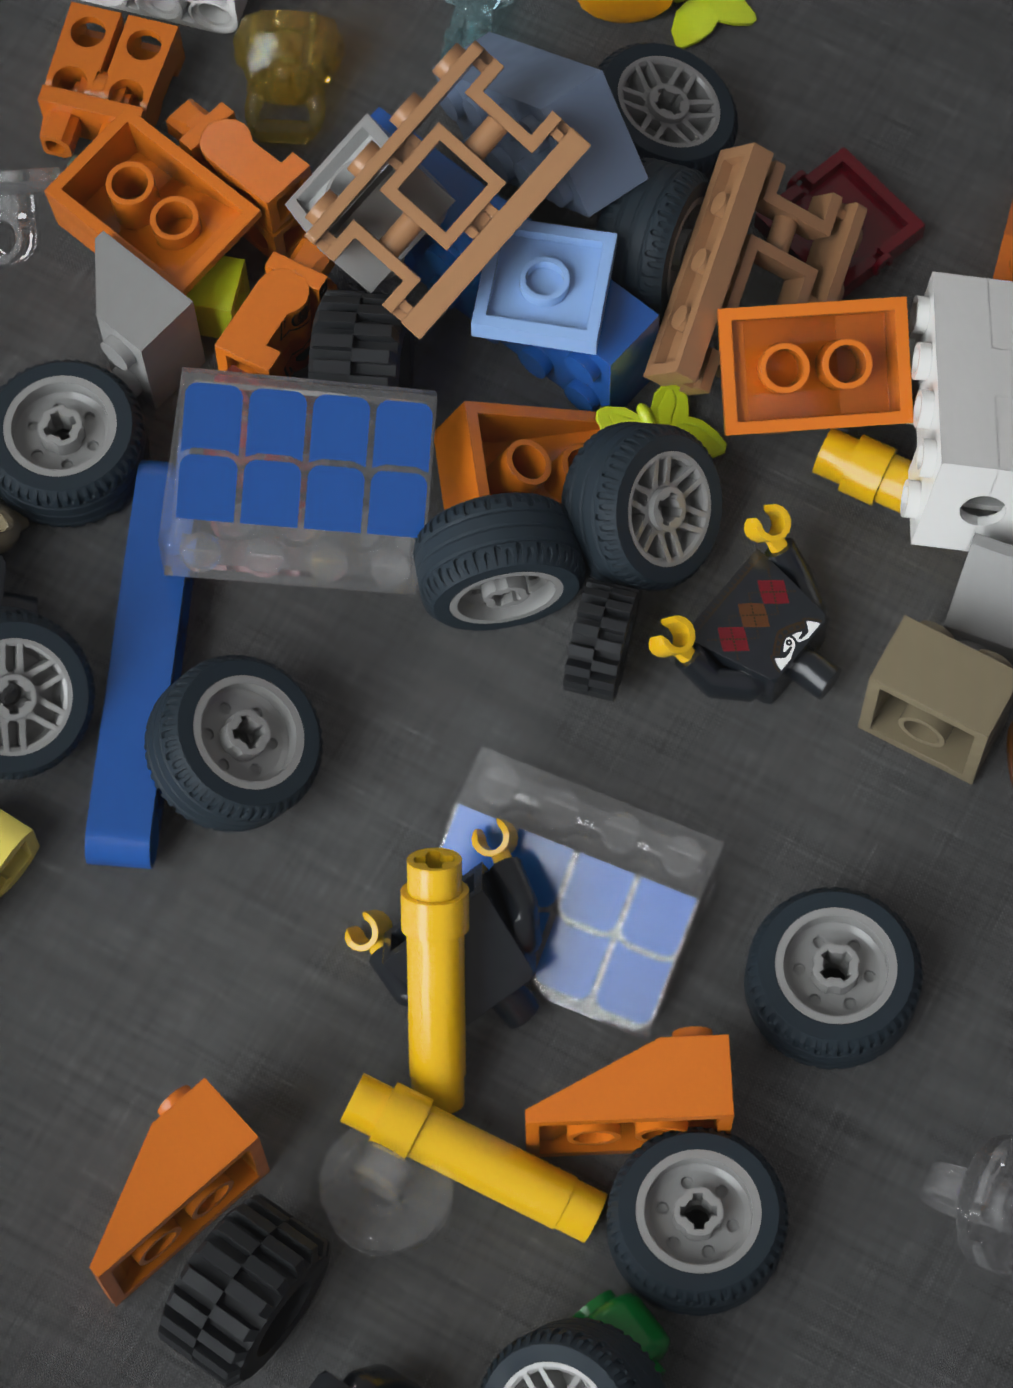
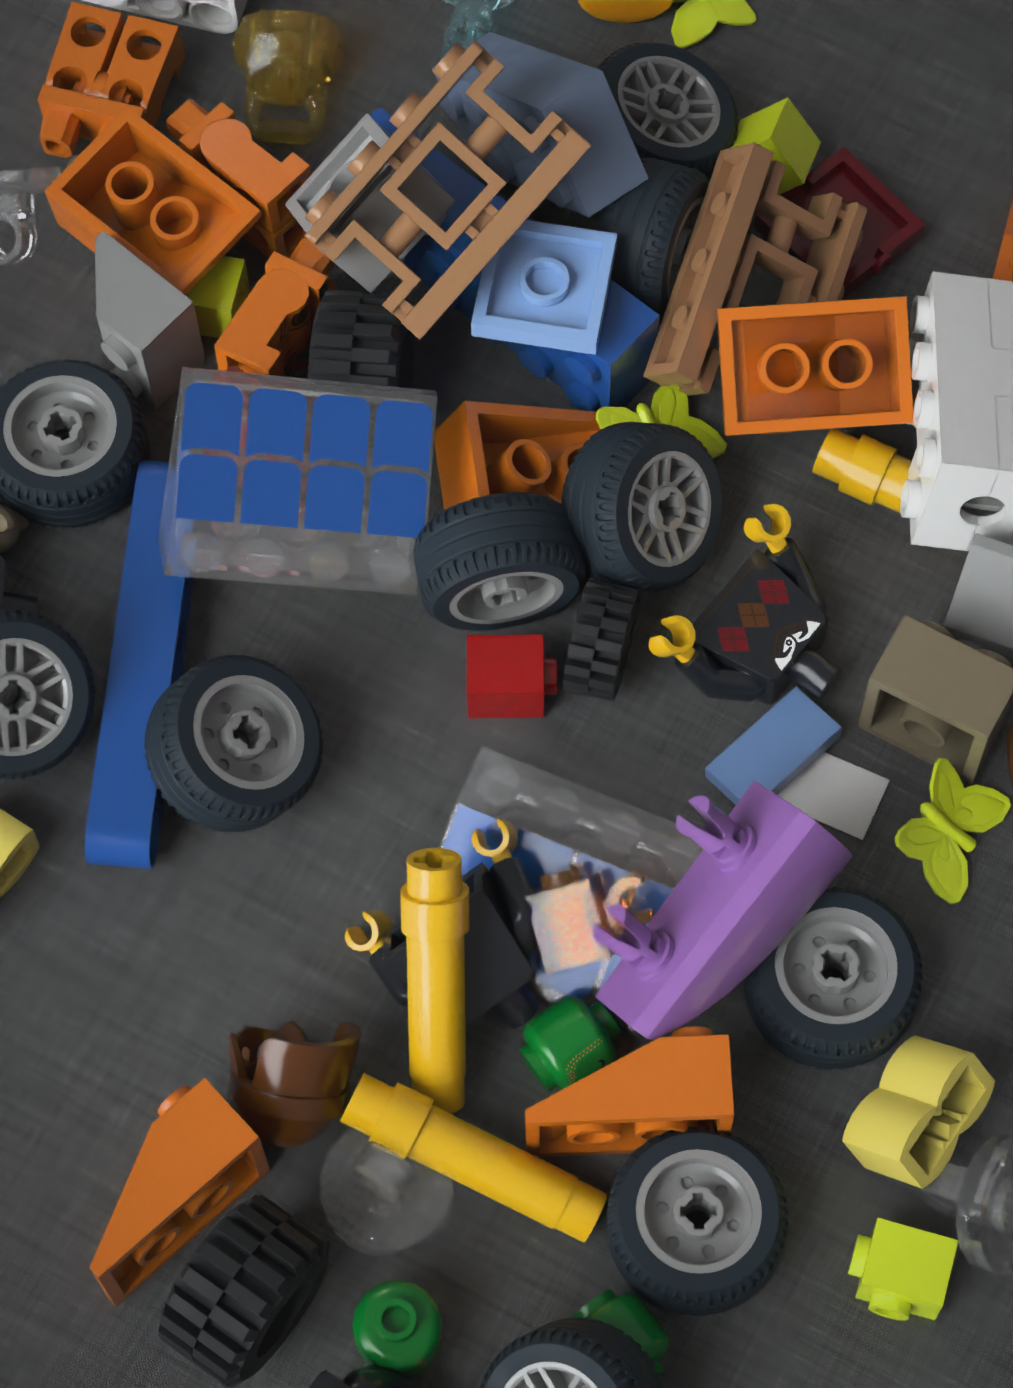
(293, 1084): none -> reddish brown helmet
(398, 1327): none -> green head
(508, 676): none -> red brick
(567, 912): none -> clear orange brick
(569, 1042): none -> green head
(725, 914): none -> medium lavender piece
(775, 747): none -> medium blue tile
(785, 134): none -> neon yellow brick
(837, 794): none -> white sticker
(902, 1270): none -> neon yellow brick
(918, 1111): none -> light yellow brick
(941, 829): none -> neon yellow piece

